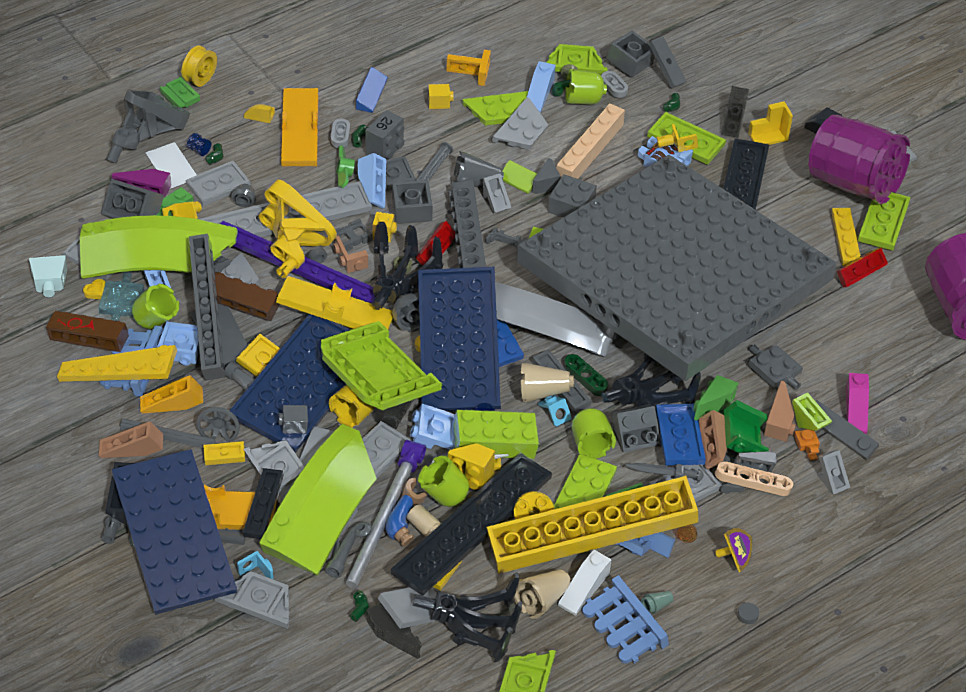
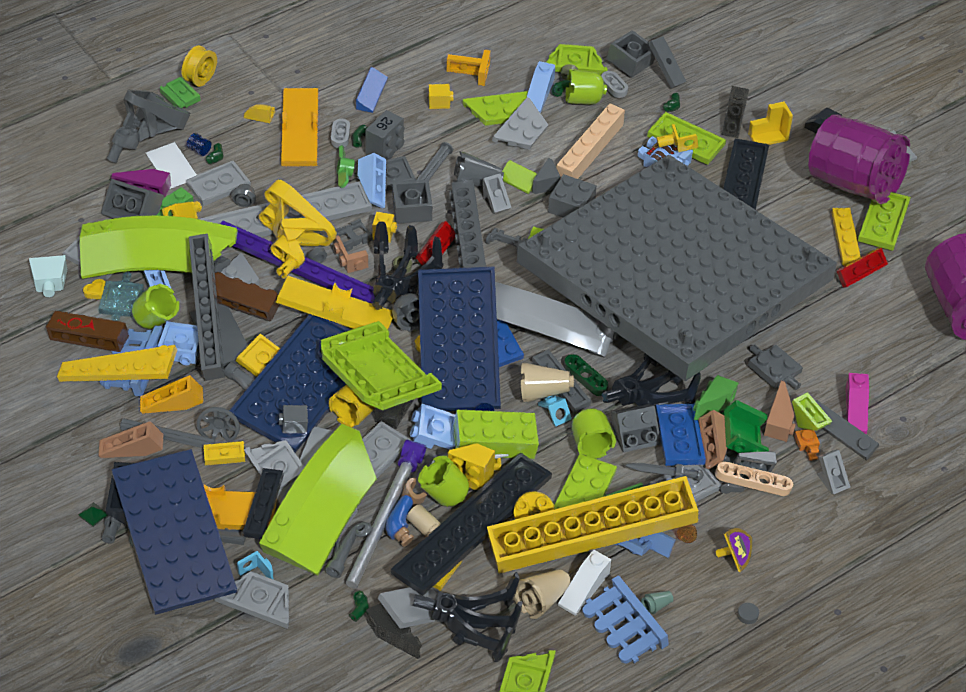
(93, 514): none -> dark green slope

